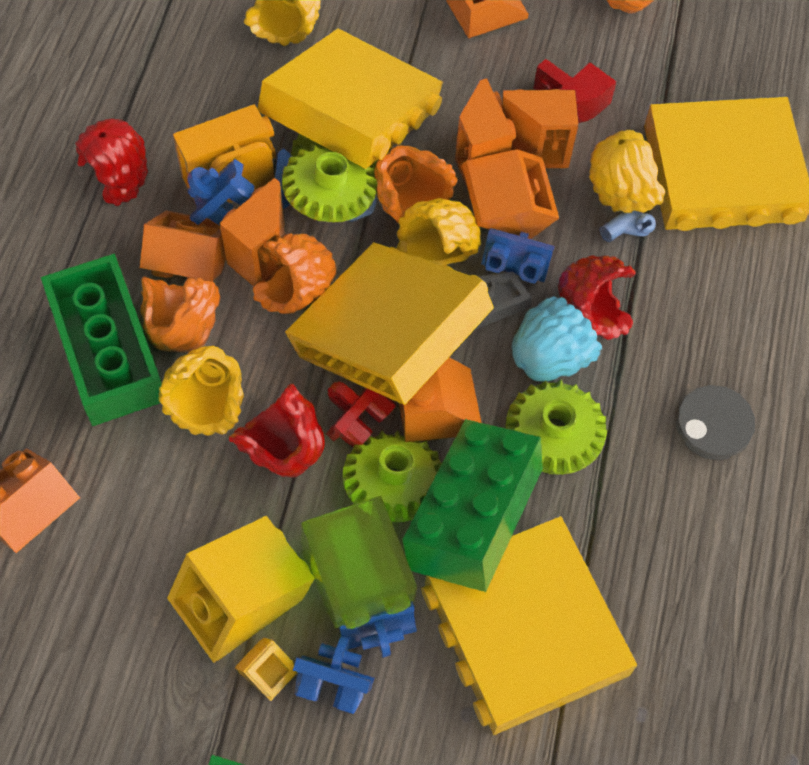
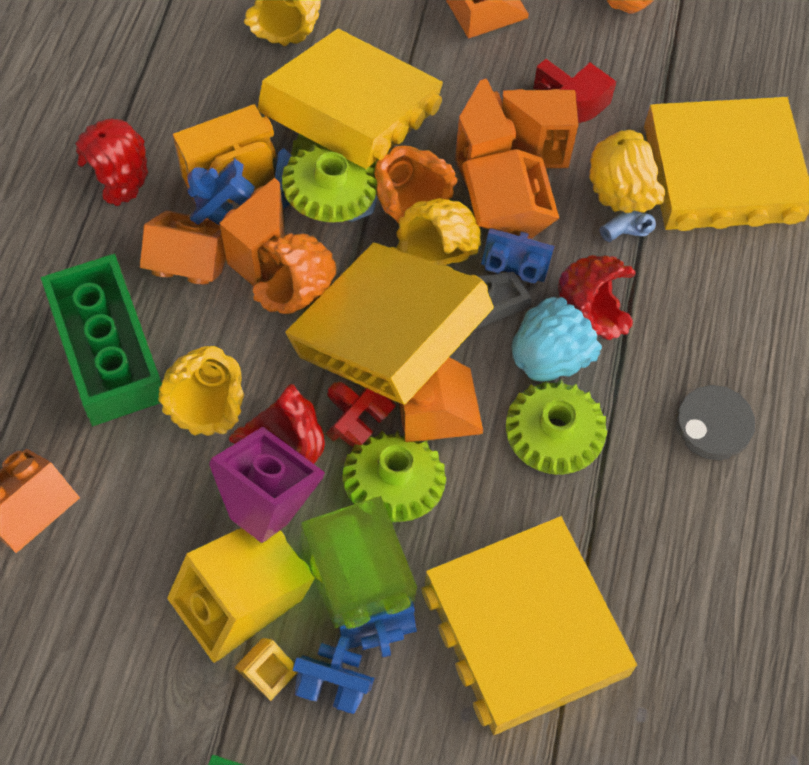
(177, 315): orange hair -> none
(263, 482): none -> magenta slope
(473, 505): green brick -> none

